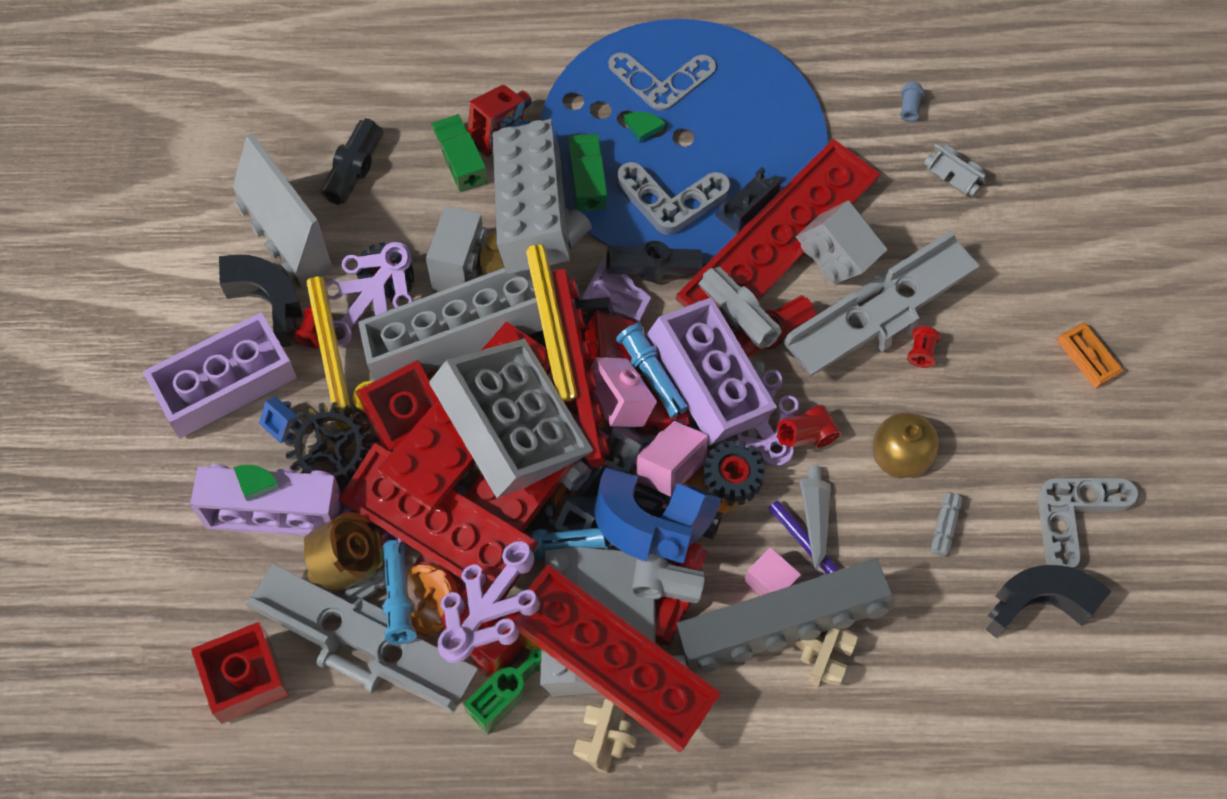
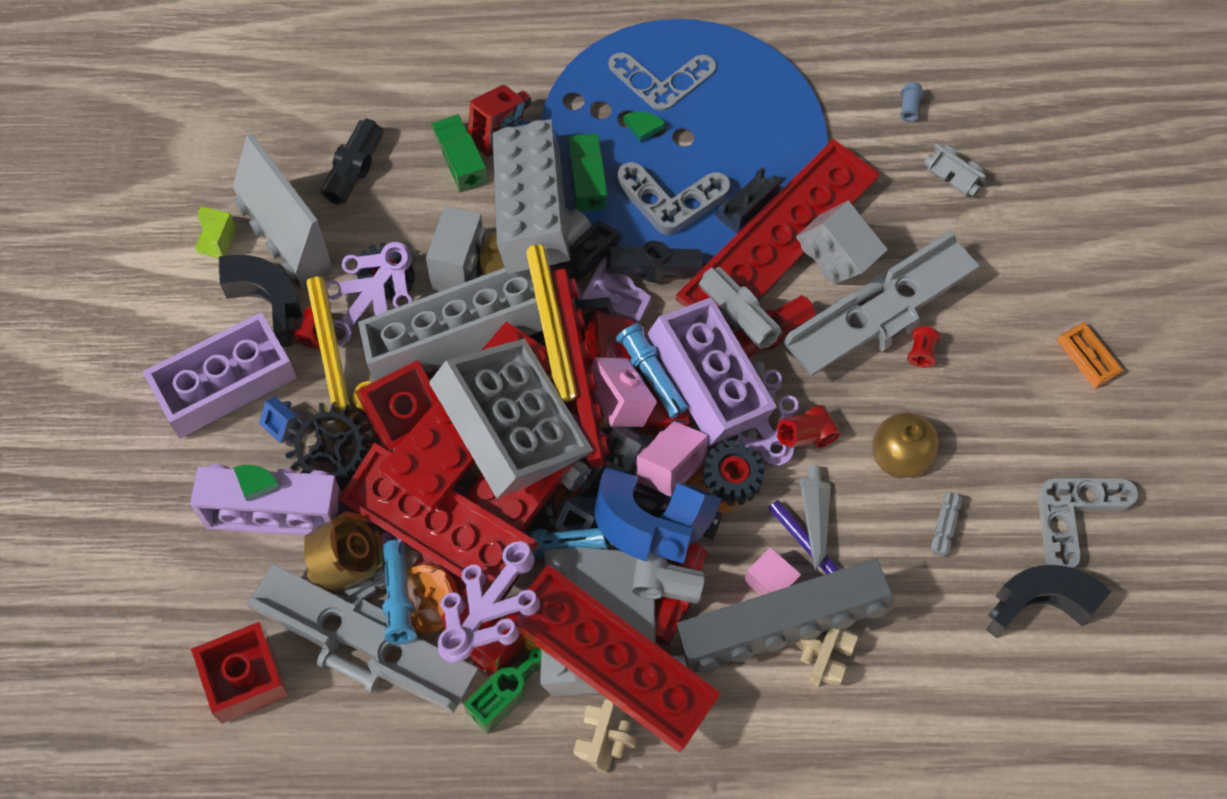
(216, 233): none -> lime panel
(589, 250): none -> black hinge

